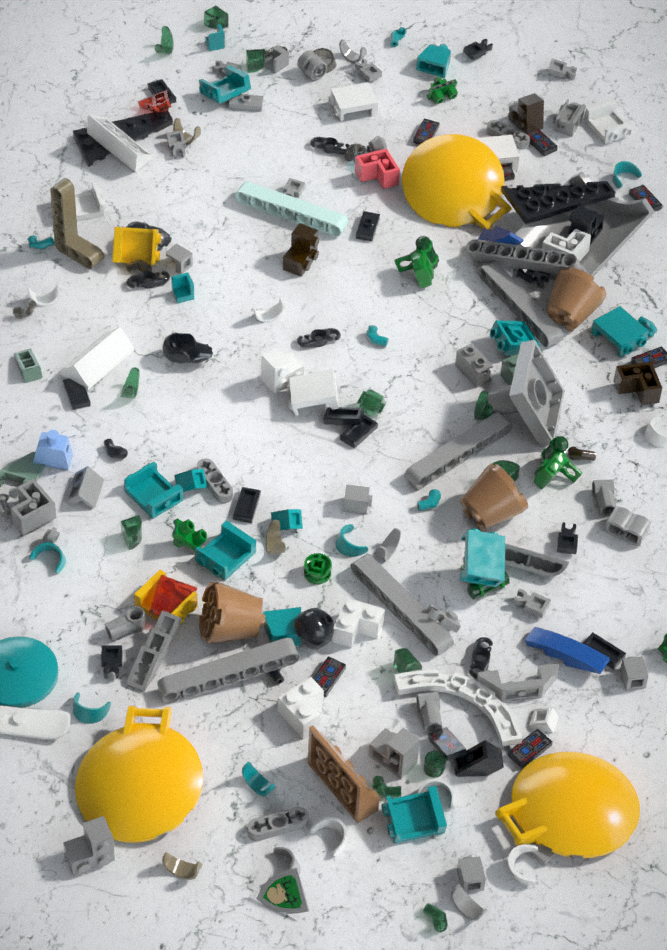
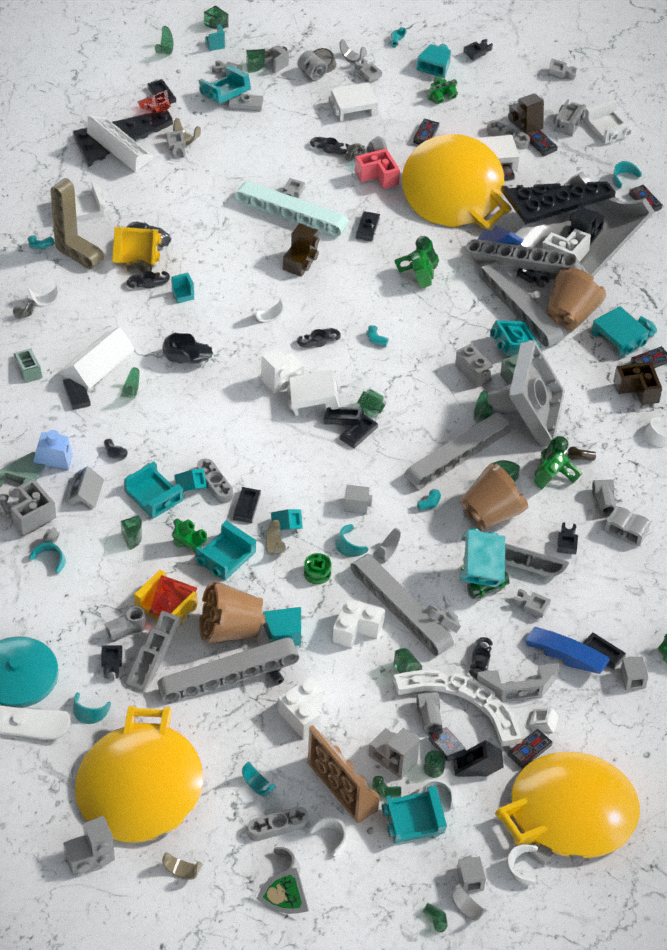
(182, 257): light grey panel -> none
(314, 627): black cylinder -> none
(329, 674): black tile -> none

